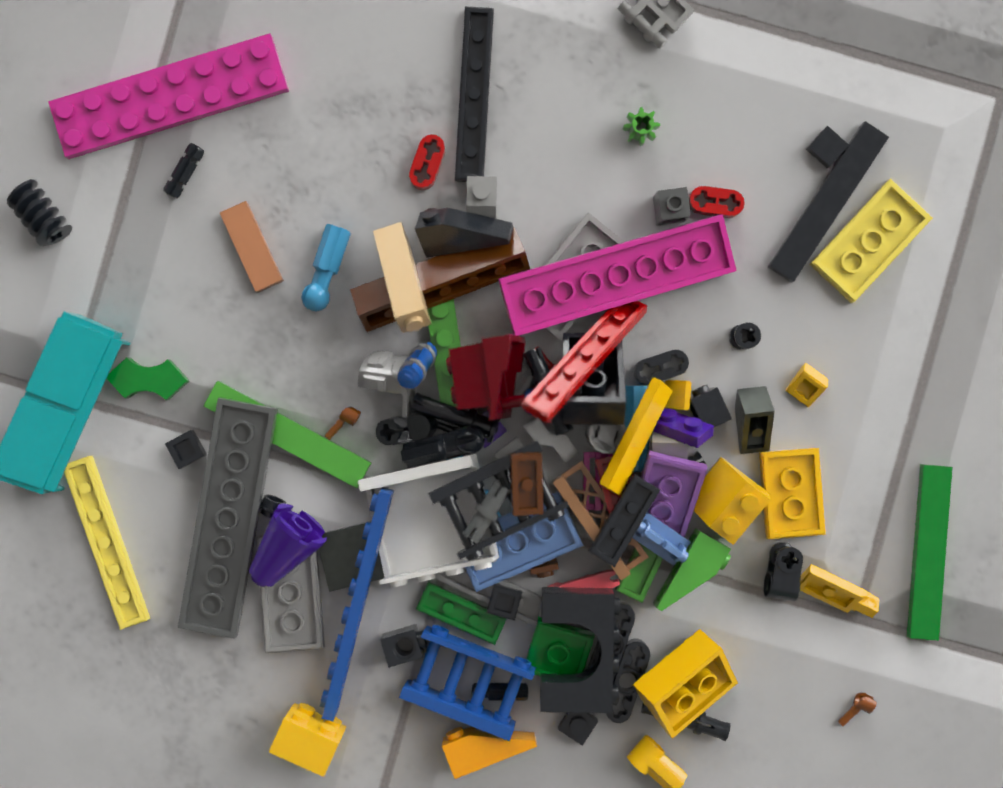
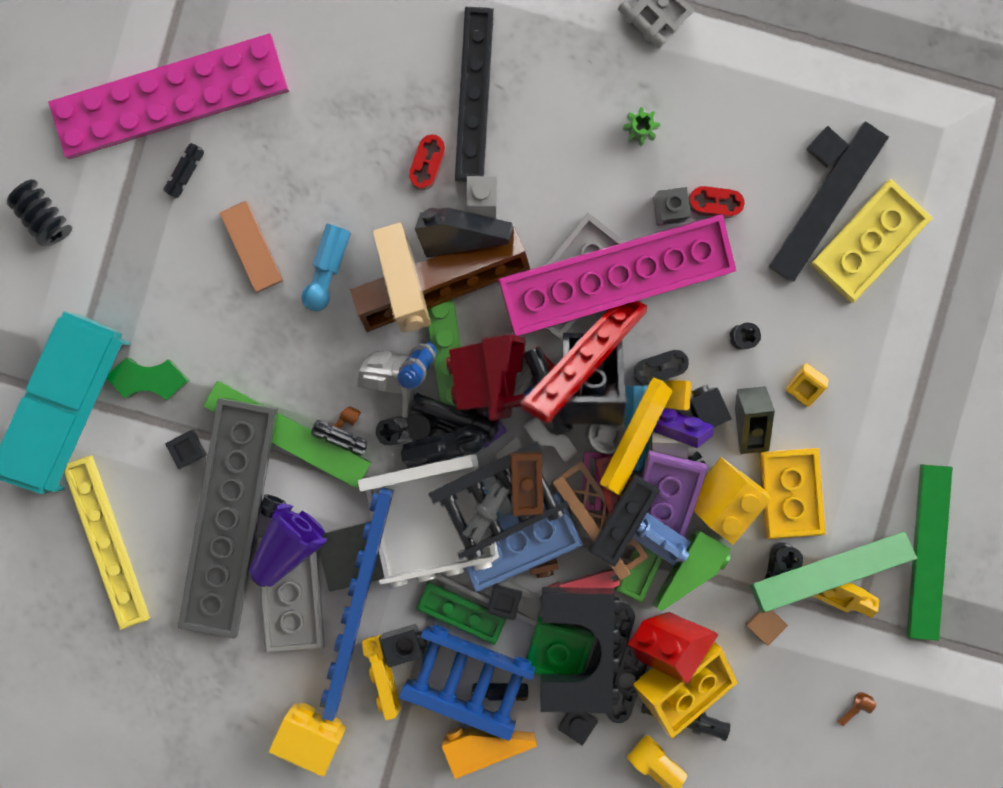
(339, 437): none -> black axle
(387, 697): none -> yellow hinge
(672, 645): none -> red slope
(766, 626): none -> medium nougat tile
(832, 572): none -> tile

